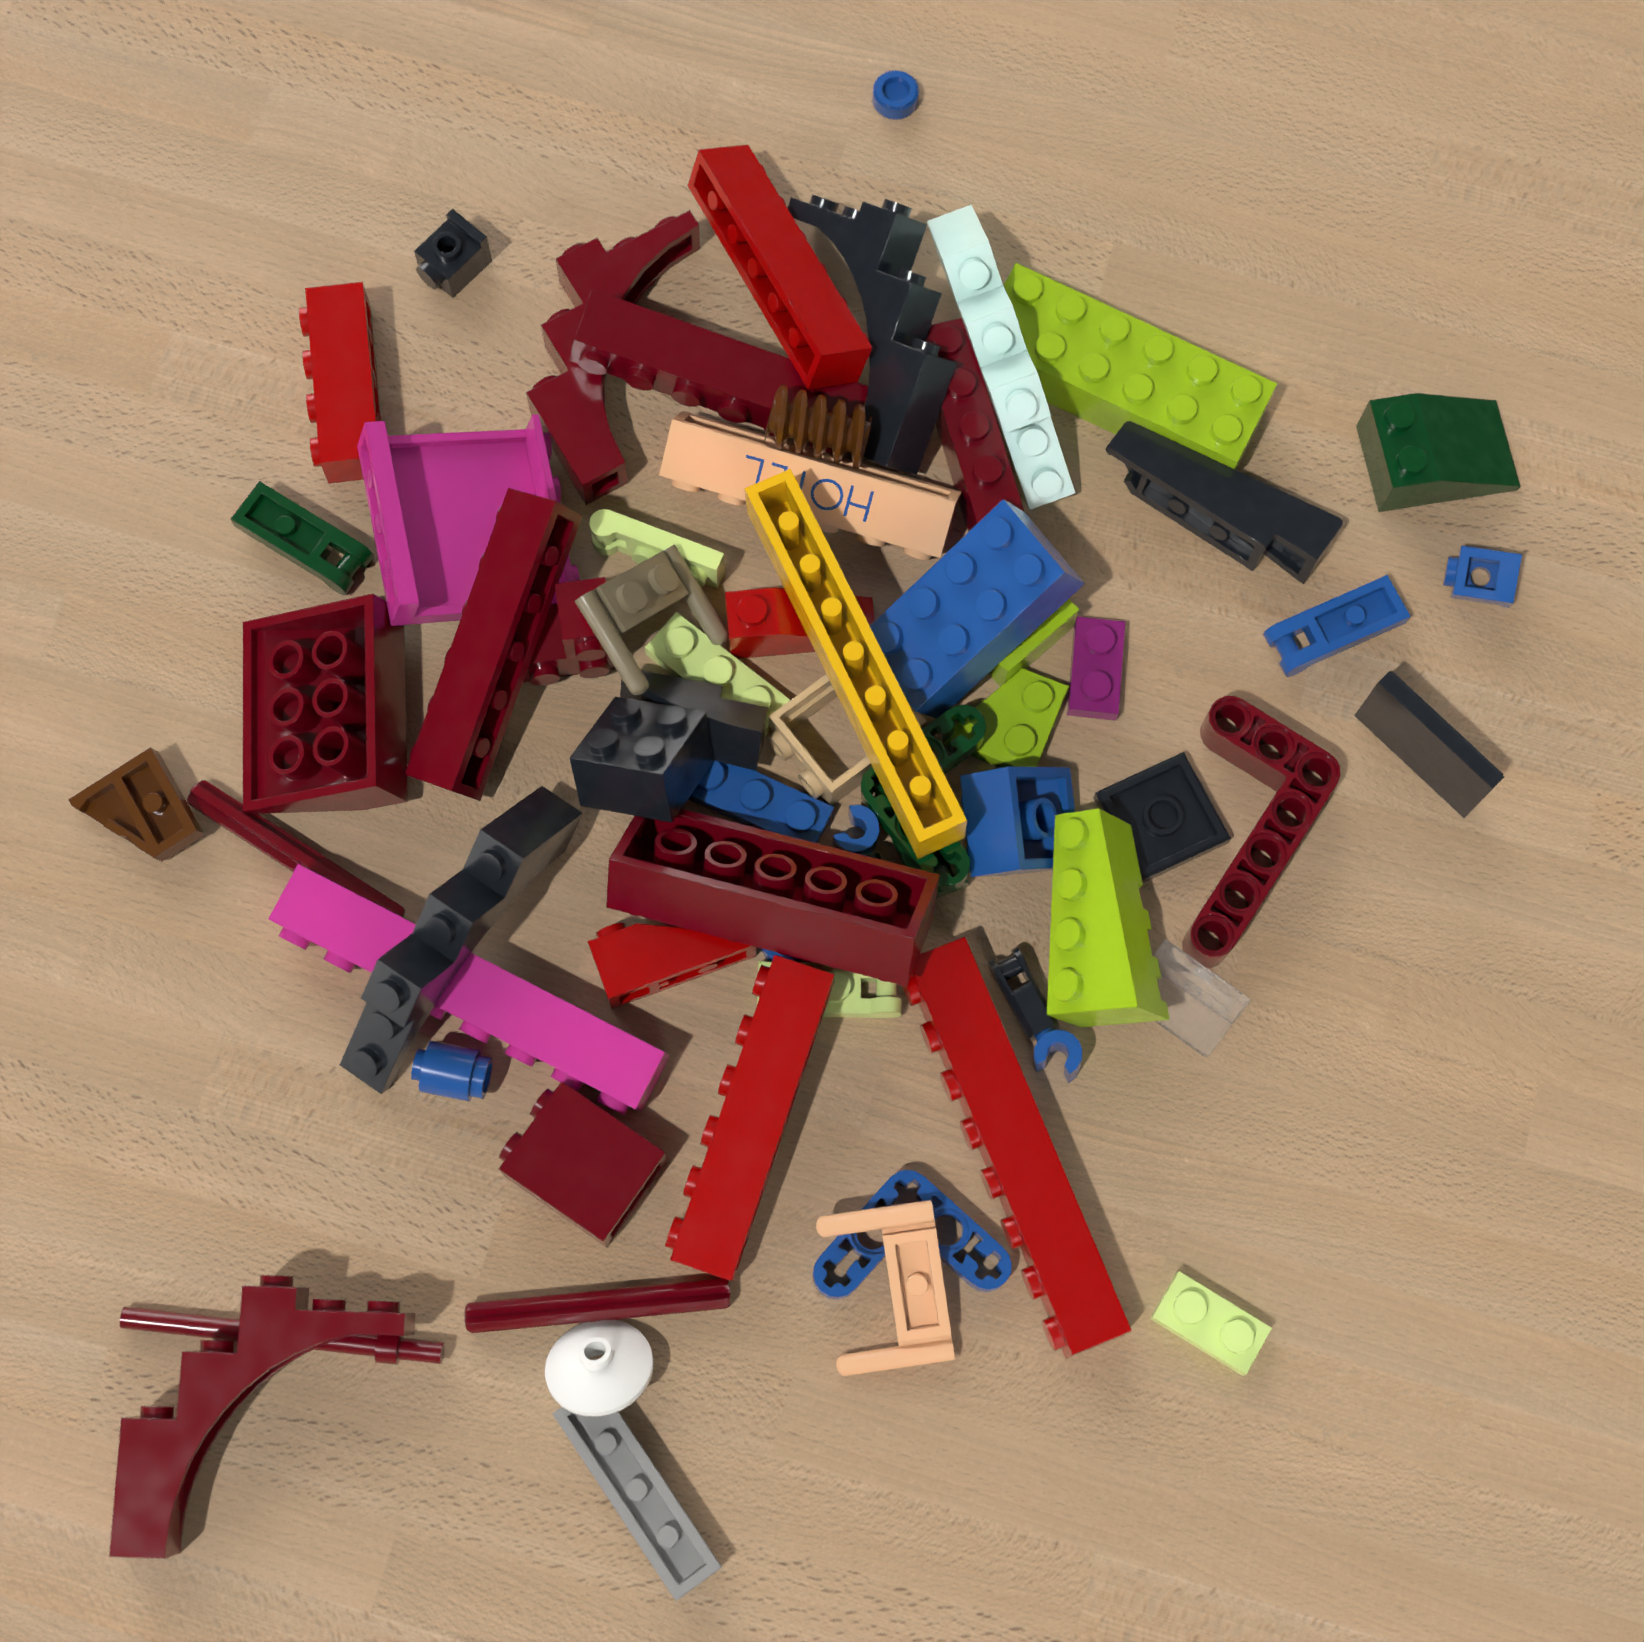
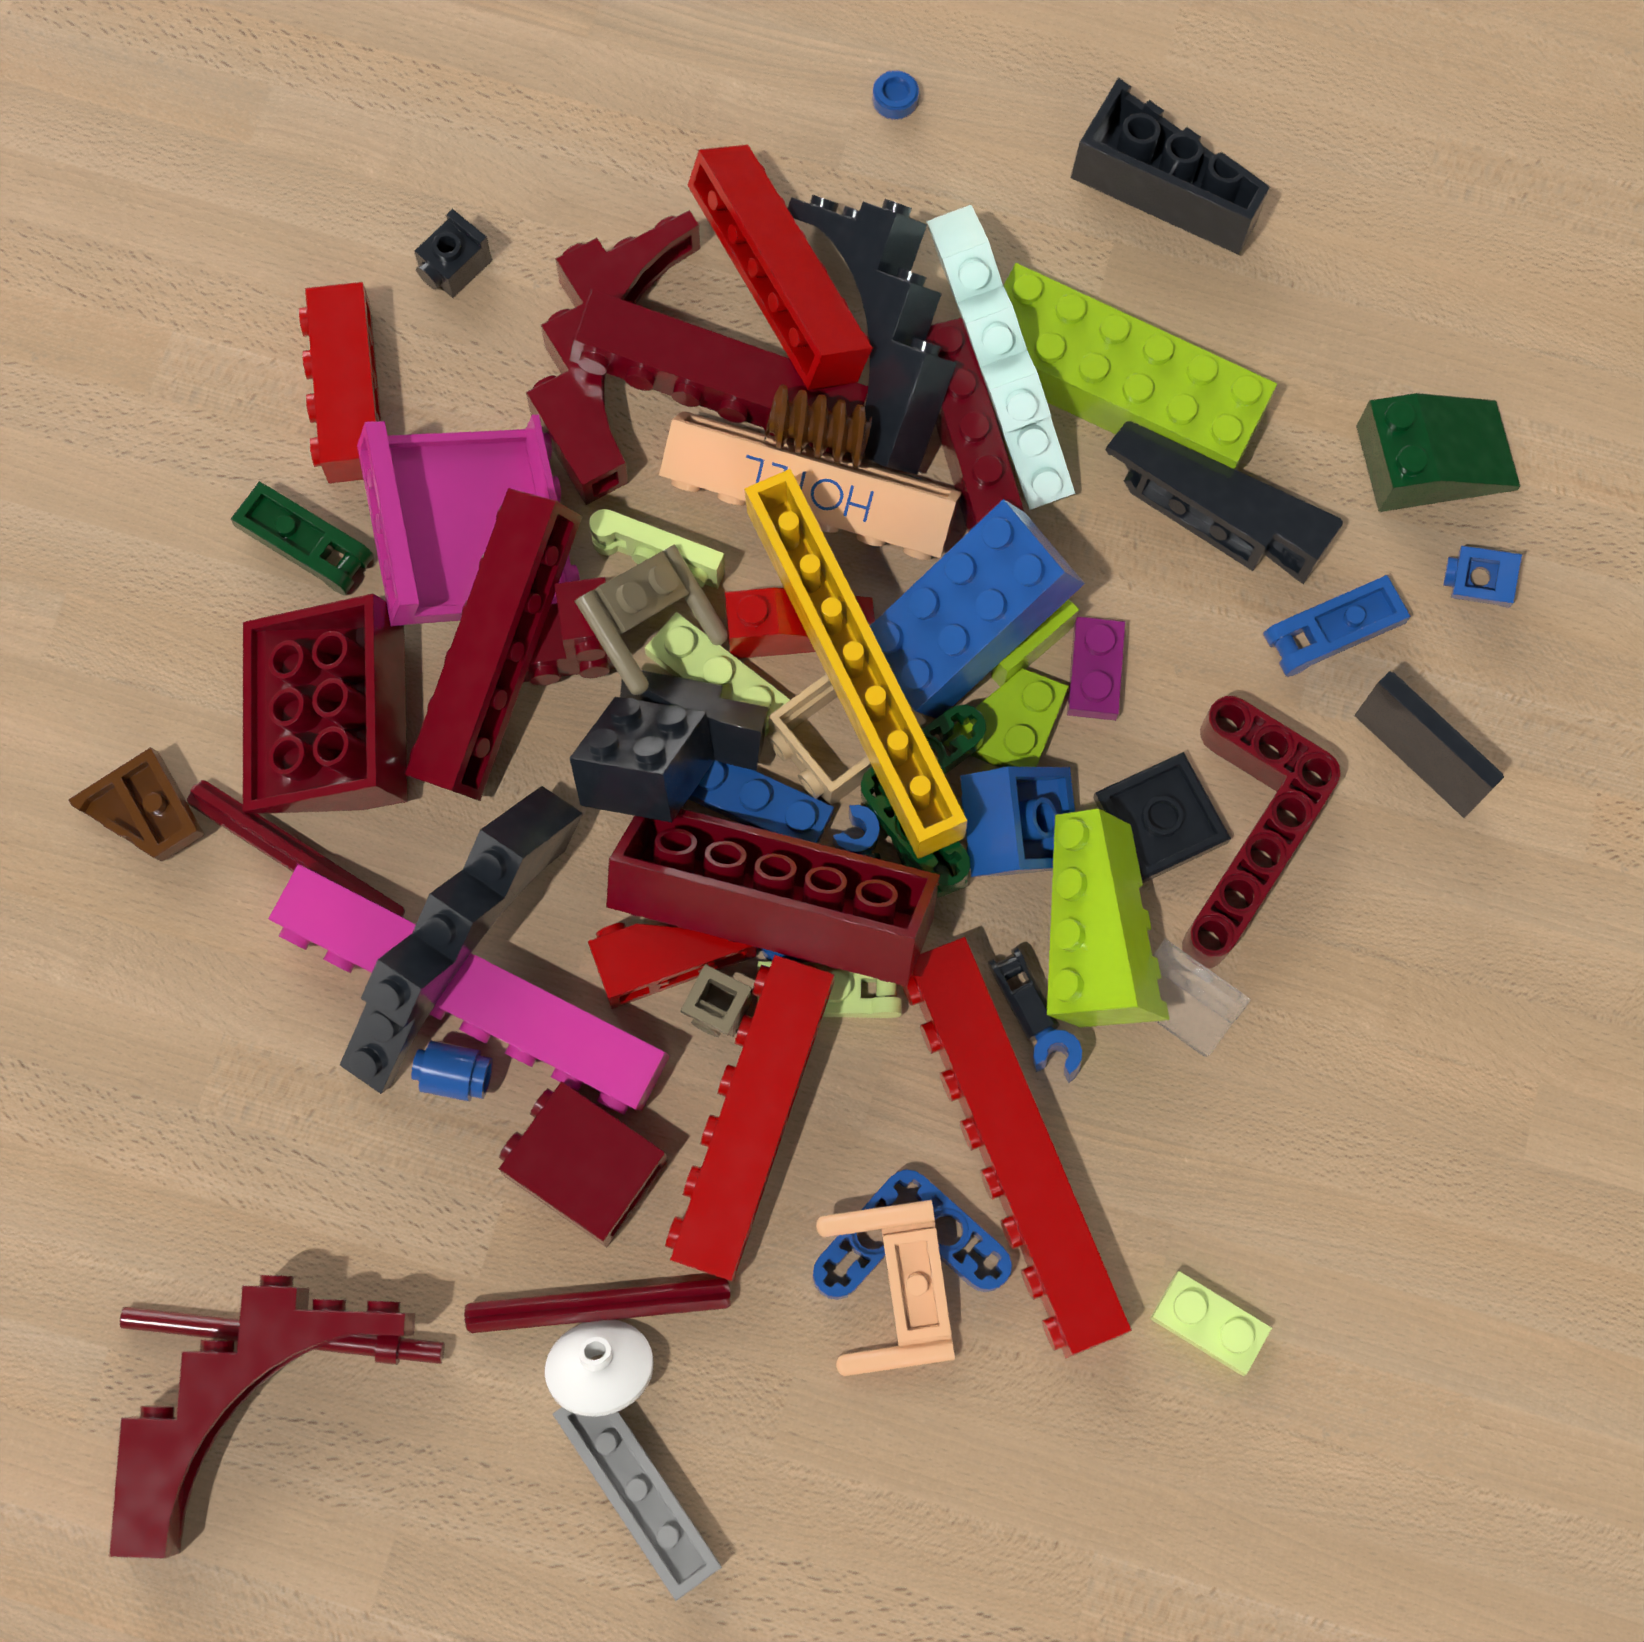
(717, 1002): none -> dark tan brick
(1167, 171): none -> black wedge

